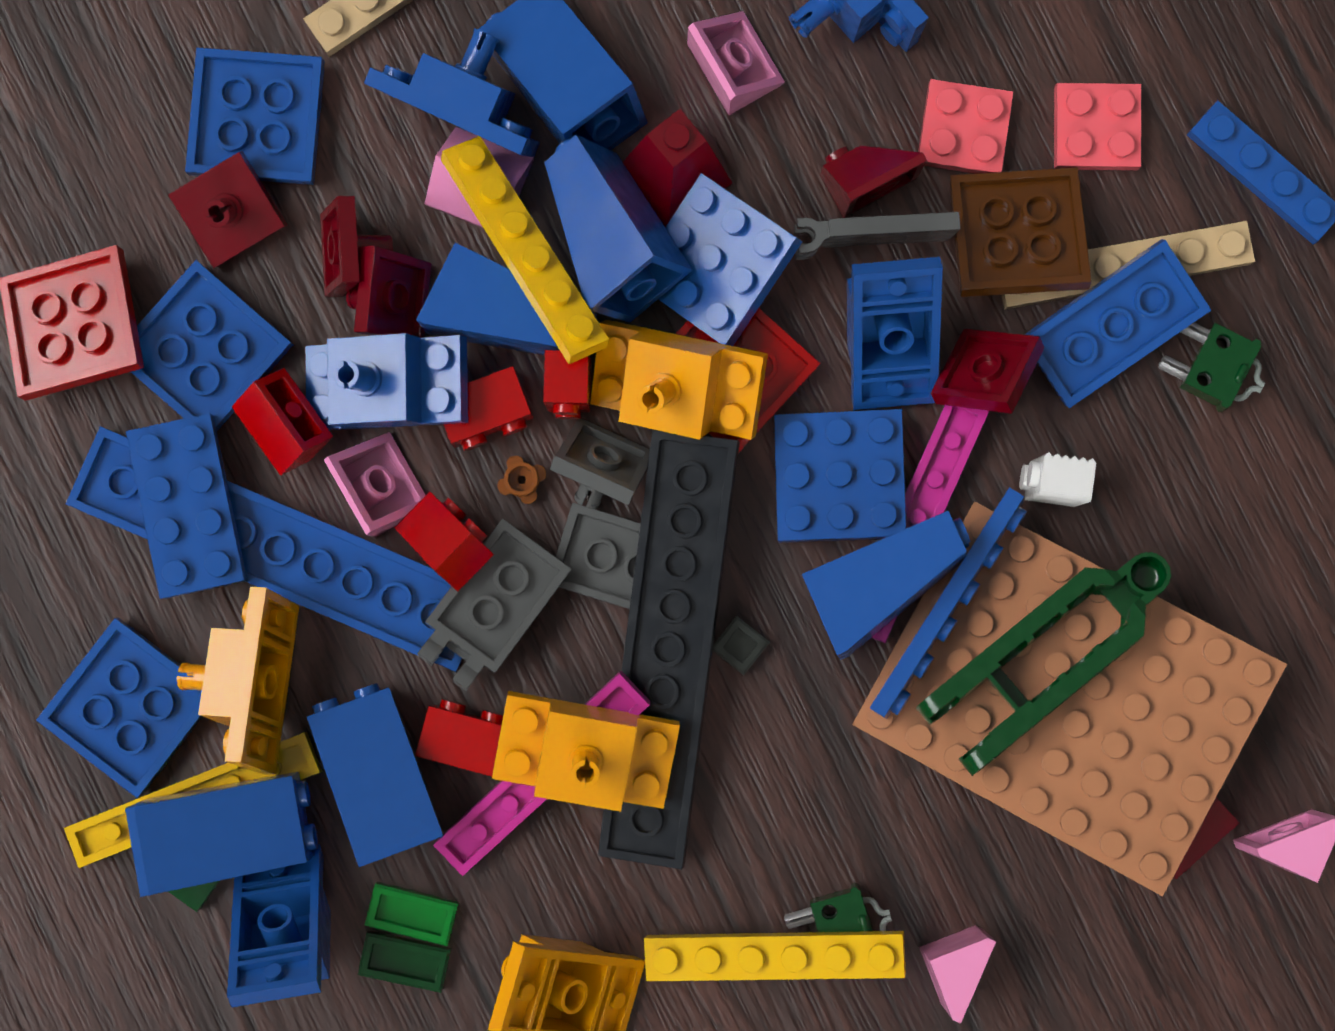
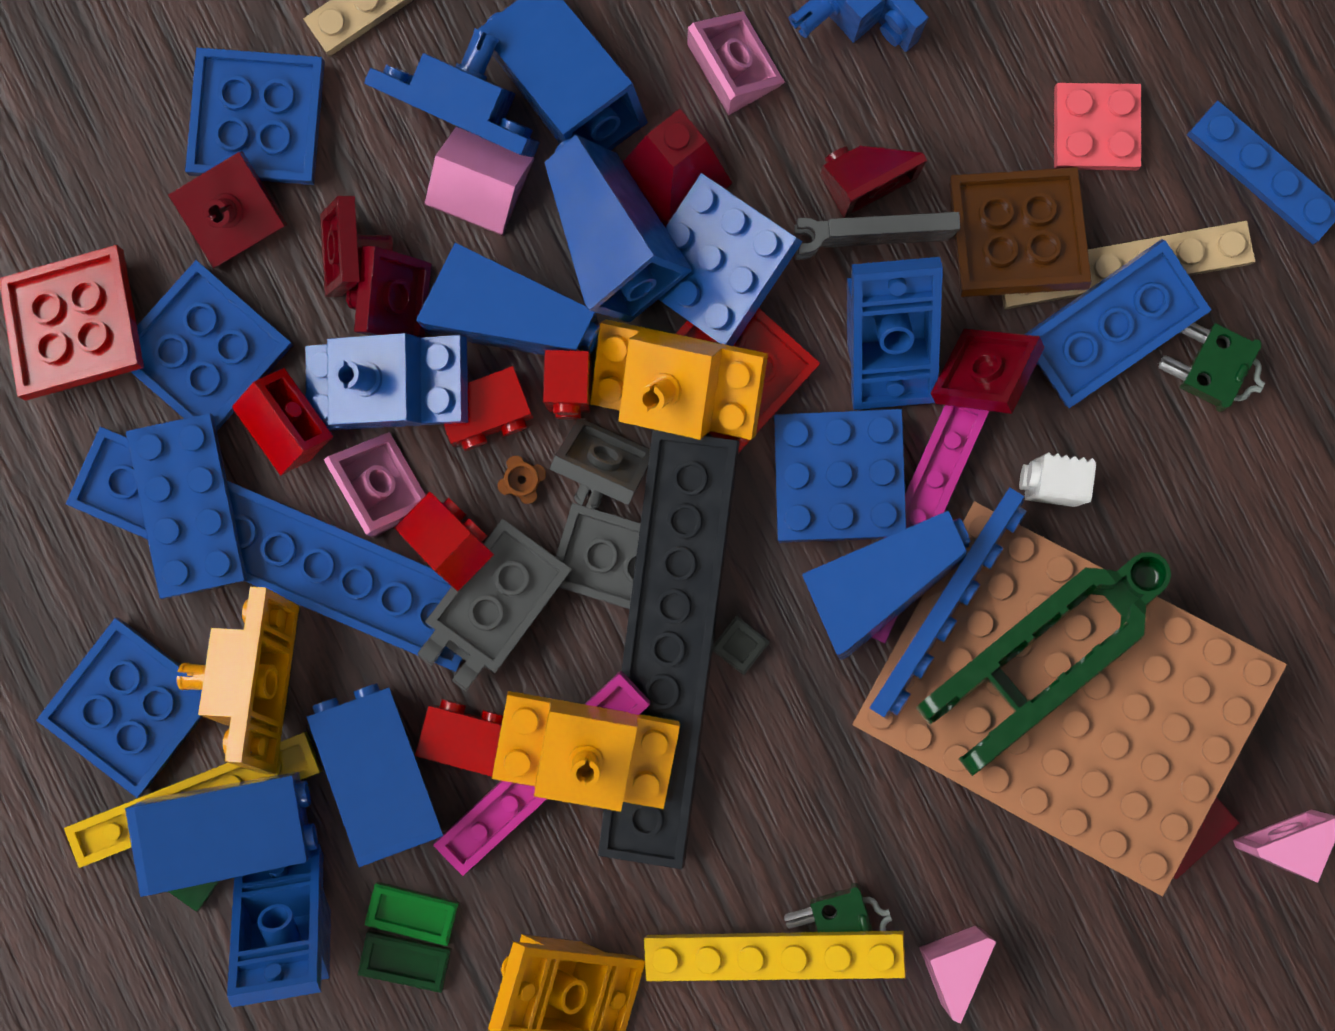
(524, 250): yellow plate -> none
(965, 127): coral plate -> none

